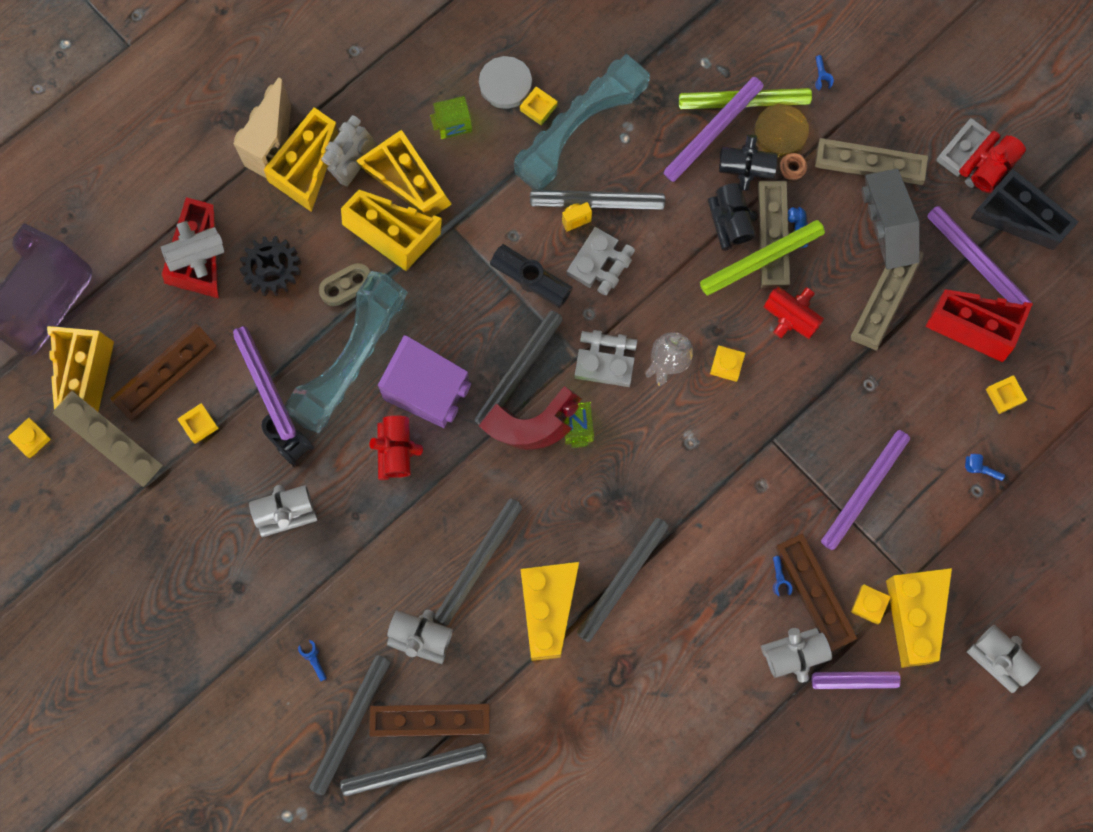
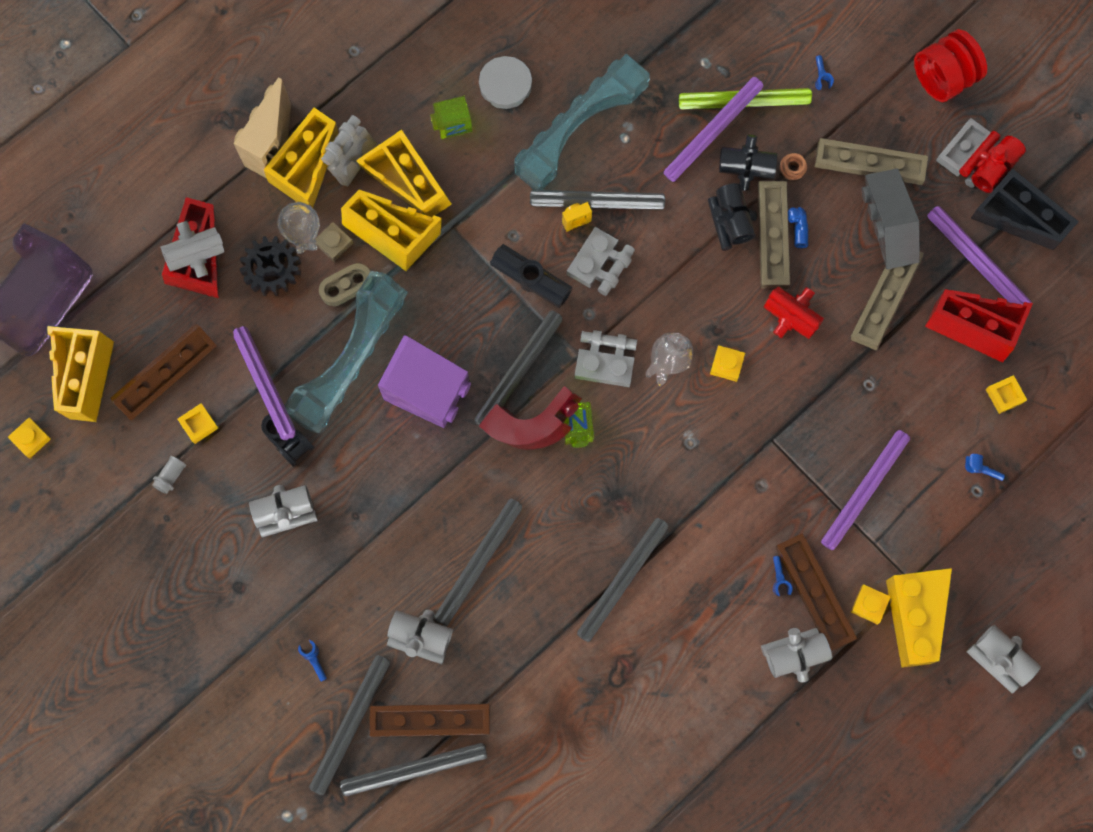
(107, 438): dark tan plate -> none
(168, 475): none -> light grey pin
(299, 225): none -> clear piece
(333, 241): none -> dark tan plate
(394, 447): red pin -> none
(538, 105): yellow plate -> none
(547, 605): yellow wedge -> none
(762, 257): lime axle -> none
(781, 130): clear yellow tile -> none
(855, 680): medium lavender axle -> none
(950, 65): none -> red wheel

